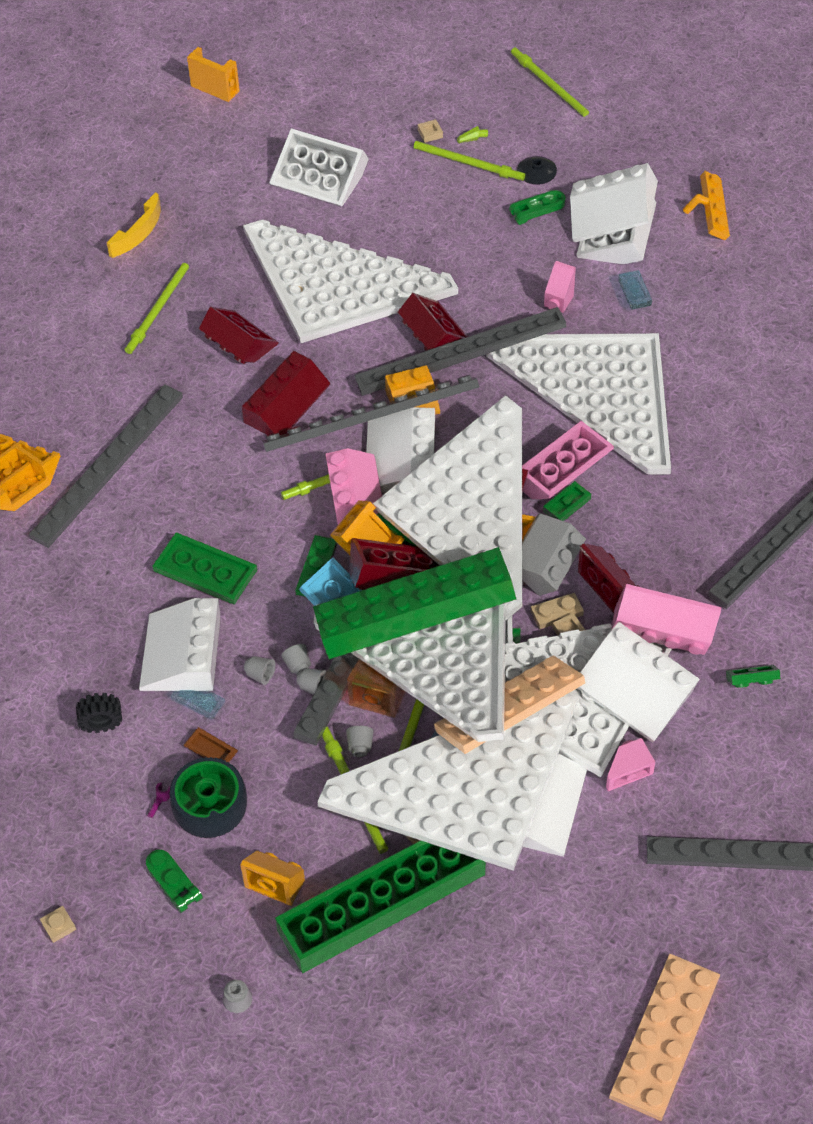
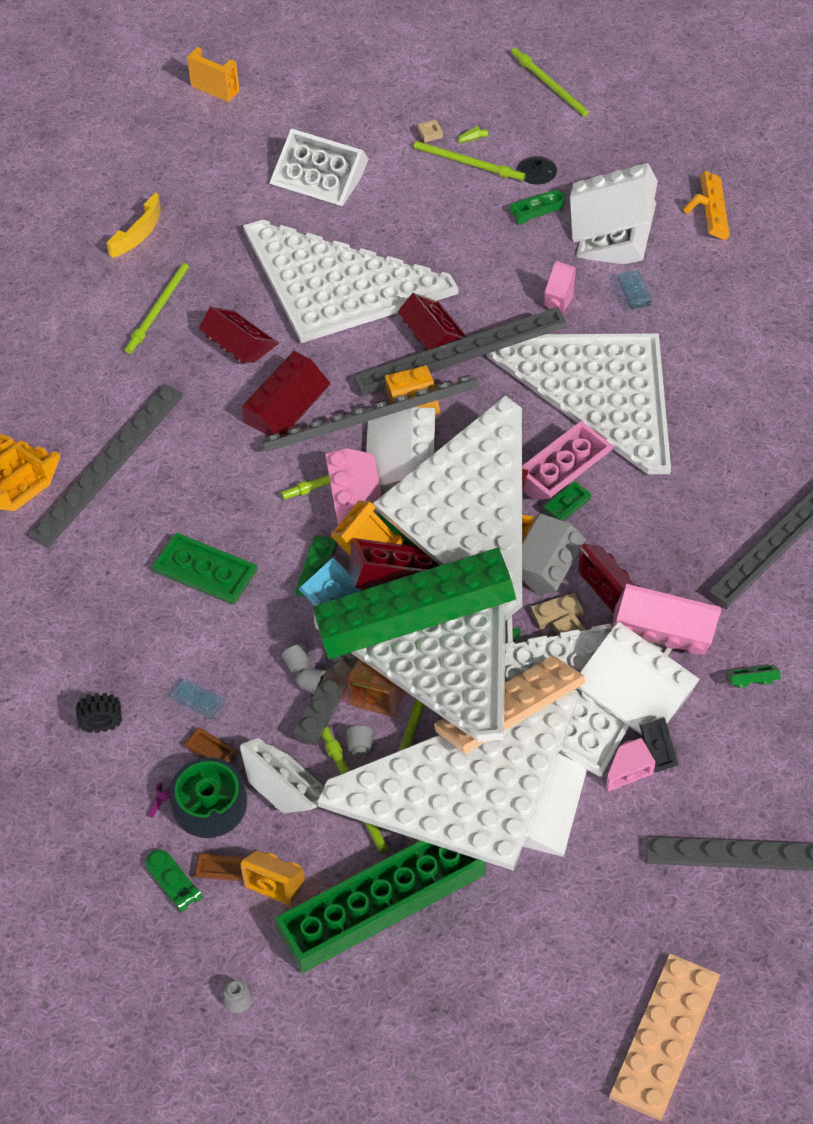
(57, 924): tan plate -> none
(182, 647): white slope -> none
(219, 867): none -> dark orange tile
(260, 669): light grey hat -> none
(280, 777): none -> white wedge
(659, 743): none -> black plate

